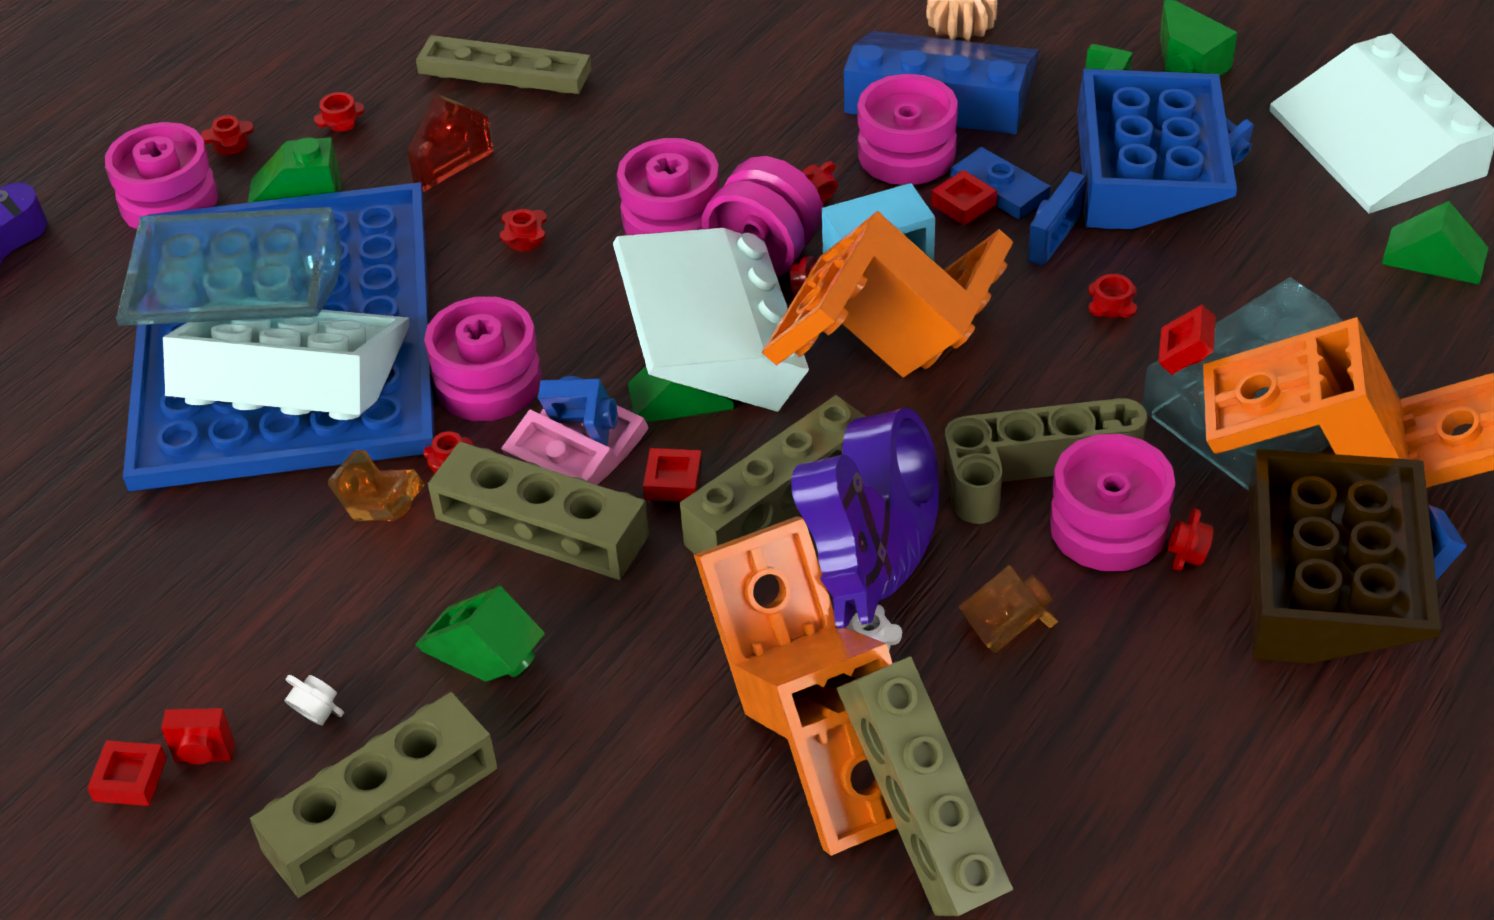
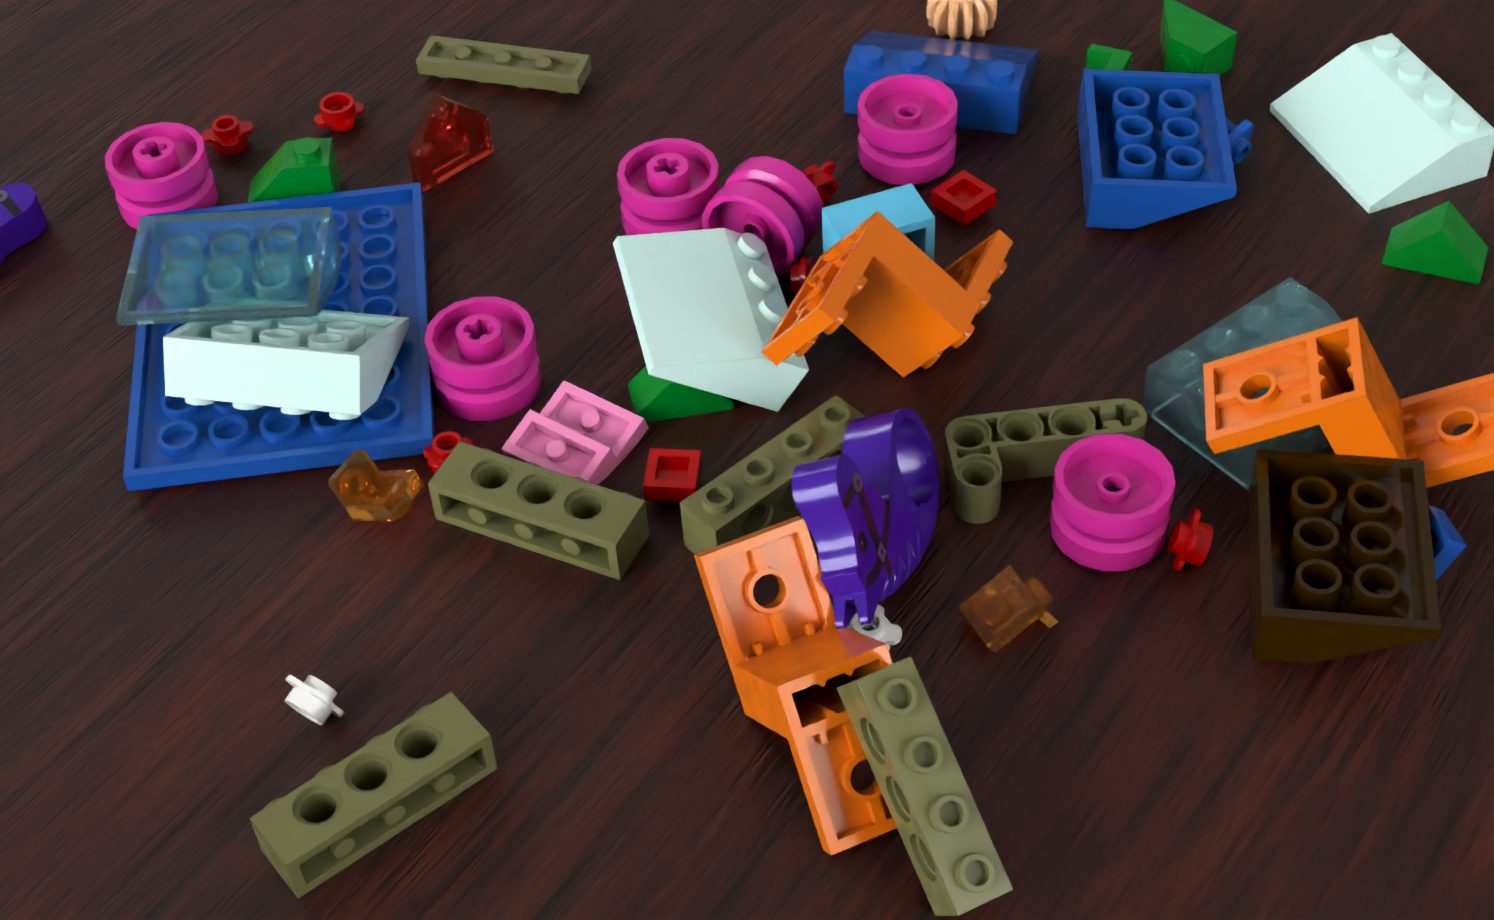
(127, 773): red plate -> none
(198, 735): red plate -> none
(484, 636): green slope -> none
(523, 229): red plate -> none
(580, 401): blue bracket -> none
(1016, 189): blue plate -> none
(1056, 218): blue plate -> none
(1112, 297): red plate -> none
(1187, 340): red plate -> none

